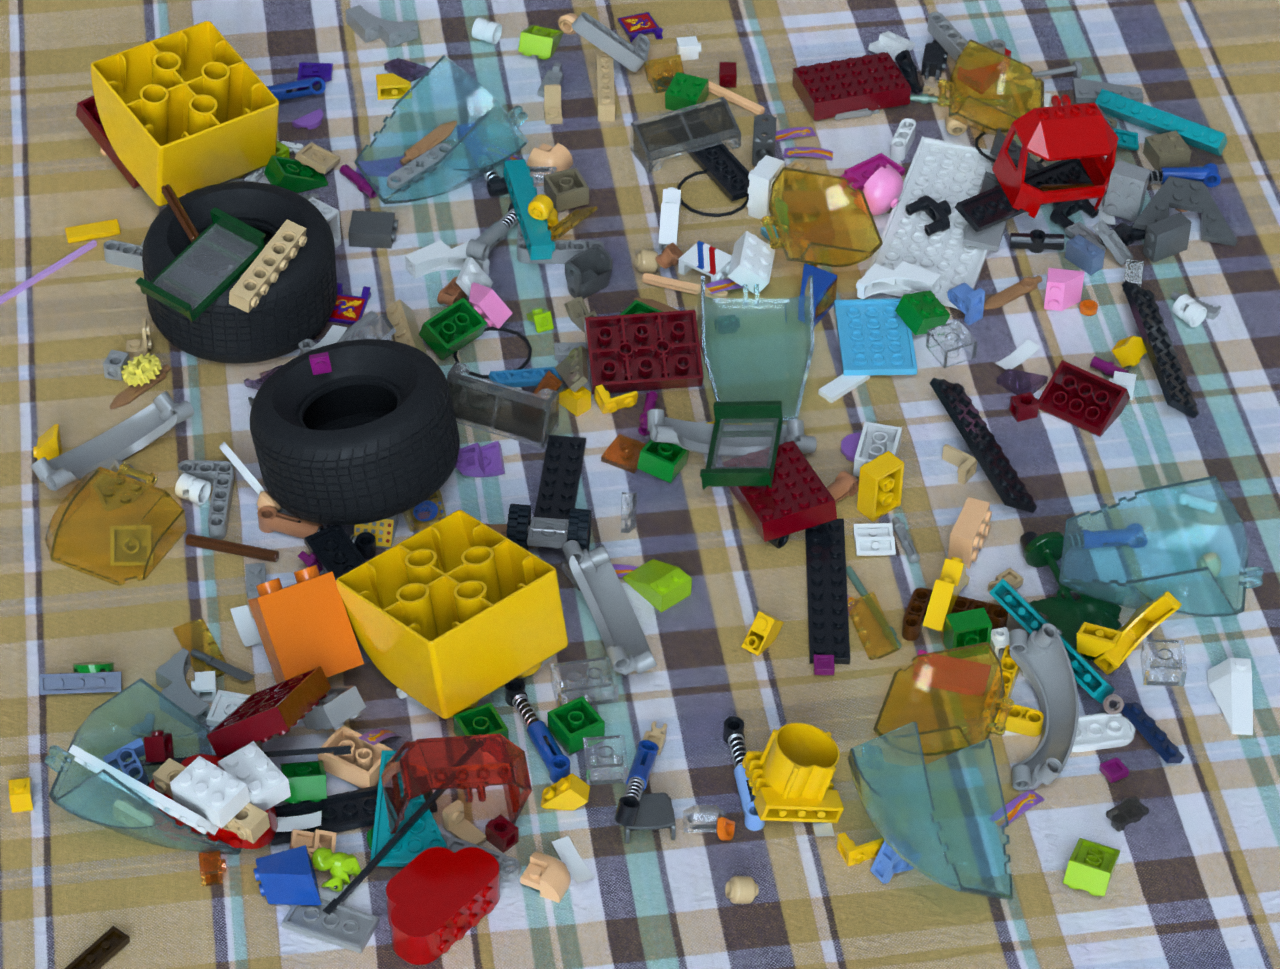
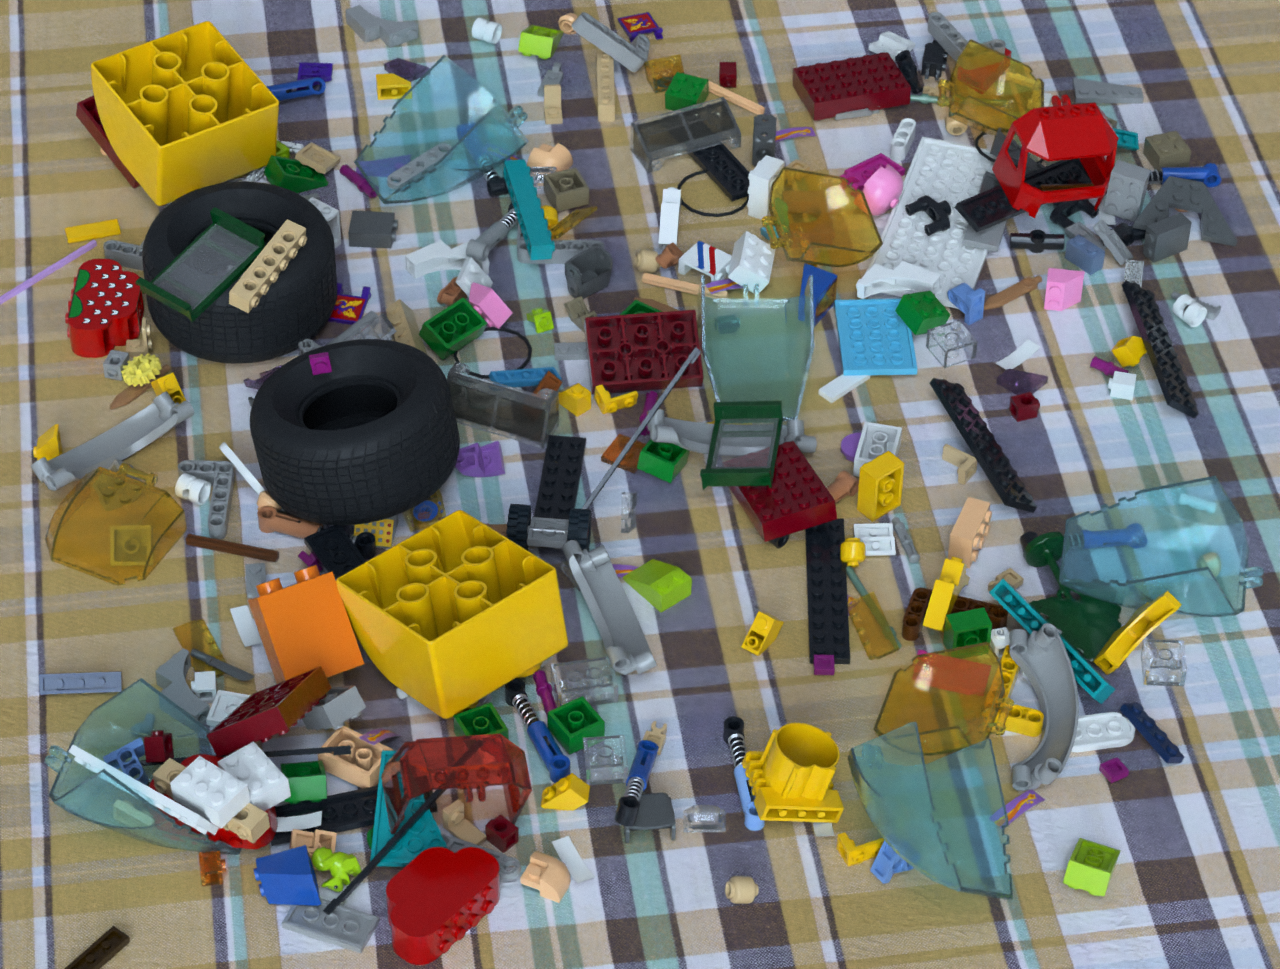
(20, 794): yellow slope -> none
(93, 667): green tile -> none
(103, 308): none -> red brick
(170, 384): none -> yellow slope
(180, 212): reddish brown axle -> none
(309, 121): medium lavender tile -> none
(332, 336): white sticker -> none
(429, 141): medium nougat piece -> none
(540, 207): yellow head -> none
(544, 690): none -> magenta pin
(574, 368): dark tan wing -> none
(688, 48): white brick -> none
(691, 359): none -> piece
(725, 828): orange tile -> none
(808, 152): medium lavender sticker -> none
(852, 552): none -> yellow head
(1076, 68): light grey piece -> none
(1083, 399): dark red slope -> none
(1088, 307): orange tile -> none
(1096, 639): yellow slope -> none
(1118, 707): cone -> none
(1127, 812): clear smoke hips -> none
(1161, 121): teal brick -> none
(1233, 693): white wedge -> none

